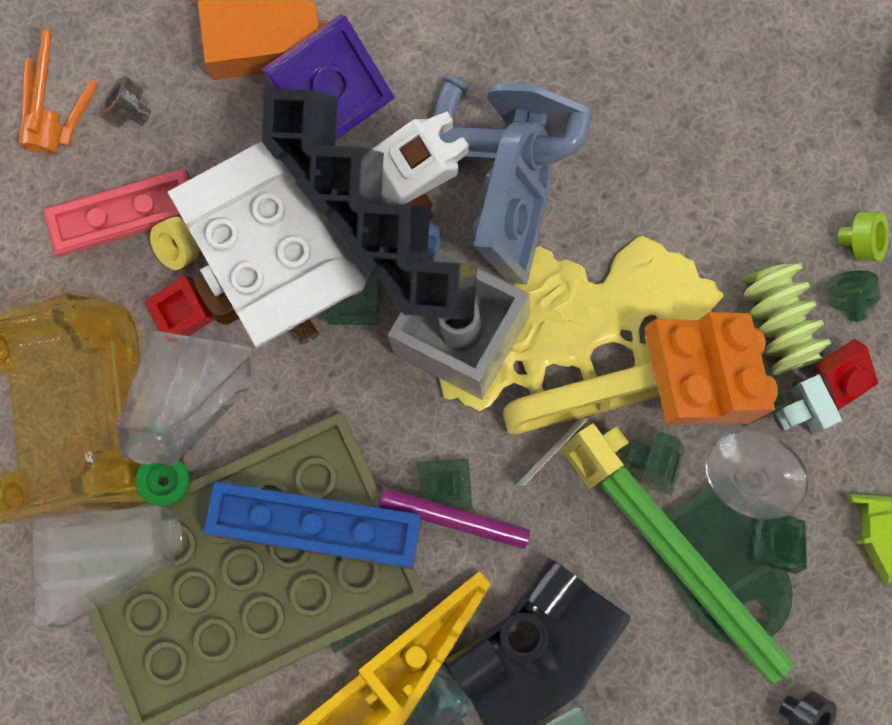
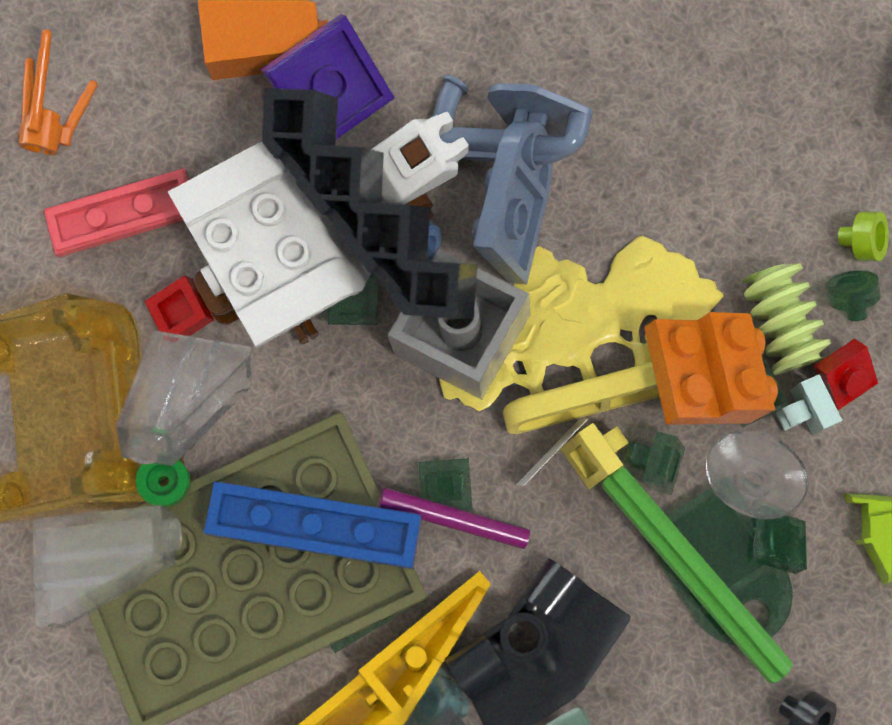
(124, 104): clear smoke tile -> none
(174, 243): light yellow tile -> none

